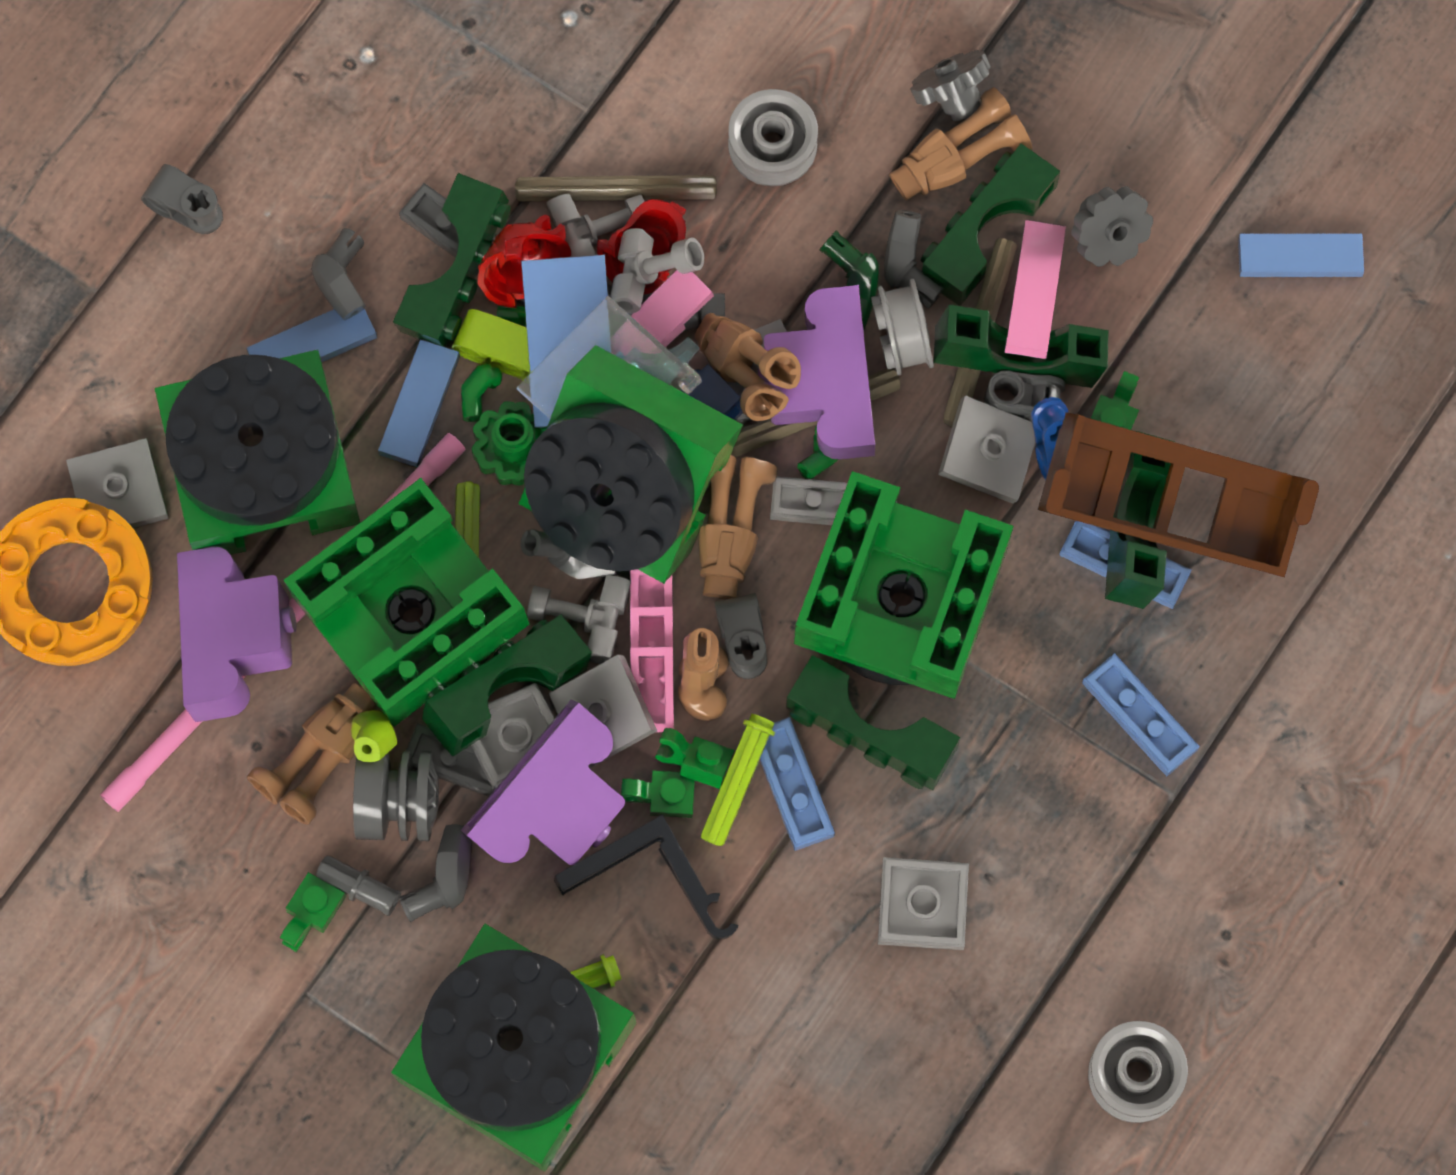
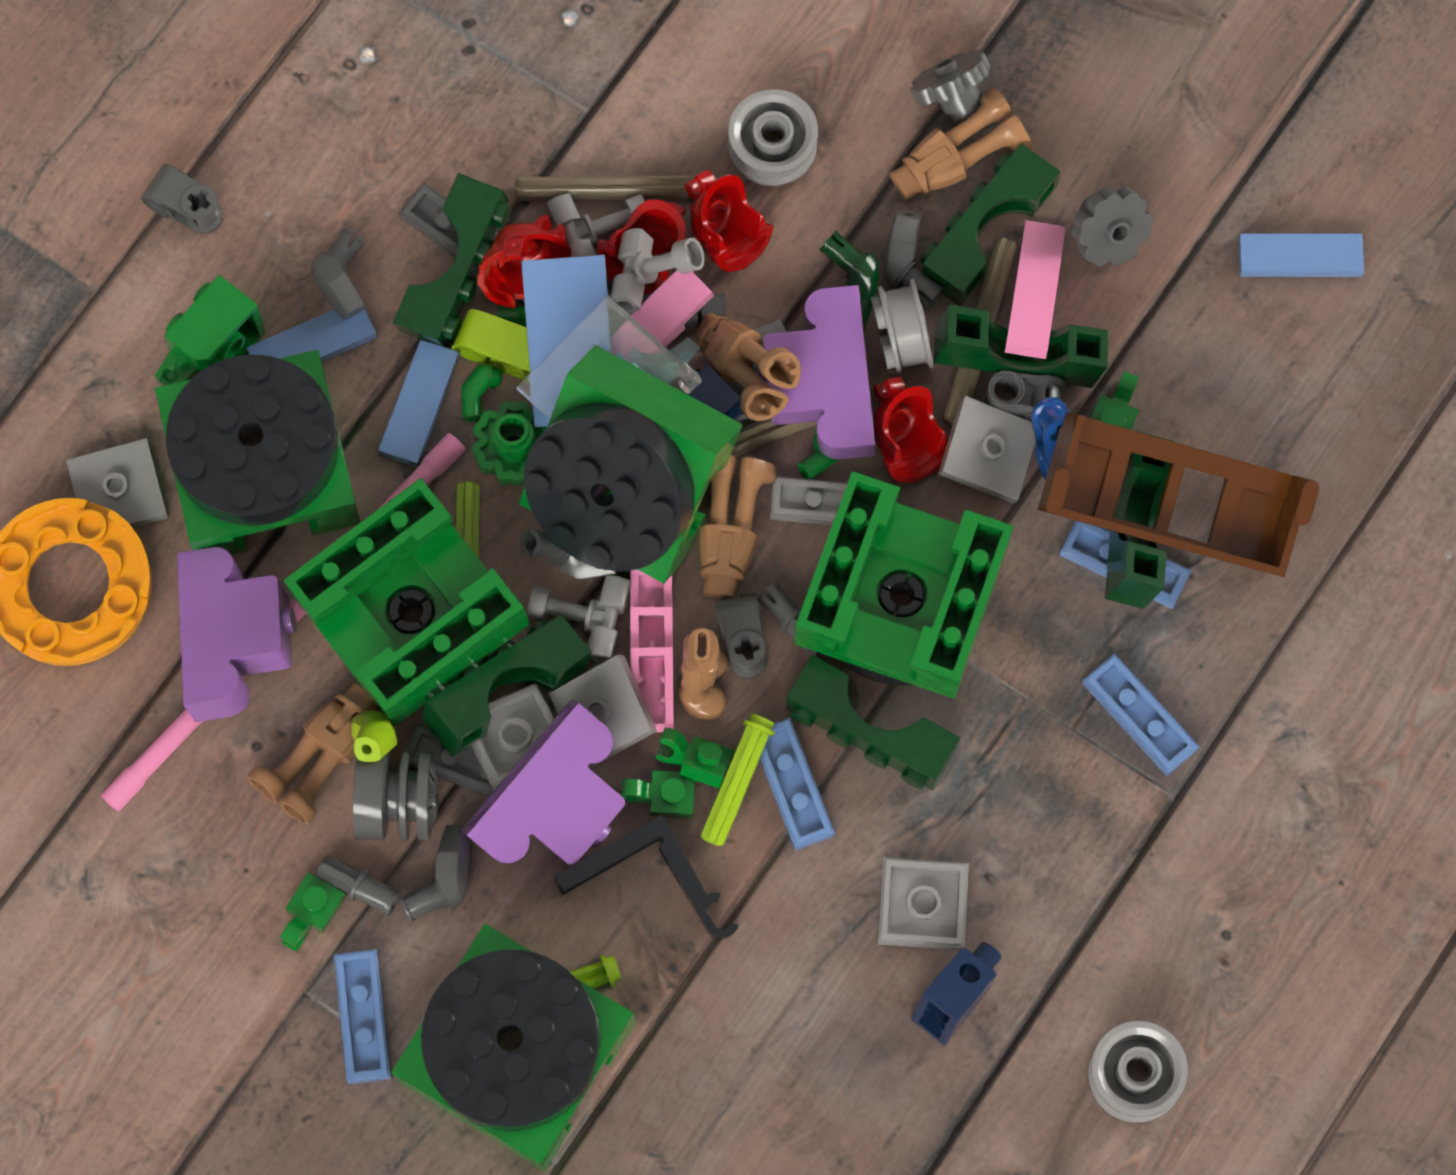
(211, 330): none -> green hinge
(362, 1016): none -> medium blue tile
(726, 222): none -> red helmet
(783, 610): none -> dark grey axle
(907, 431): none -> red helmet
(956, 992): none -> dark blue torso

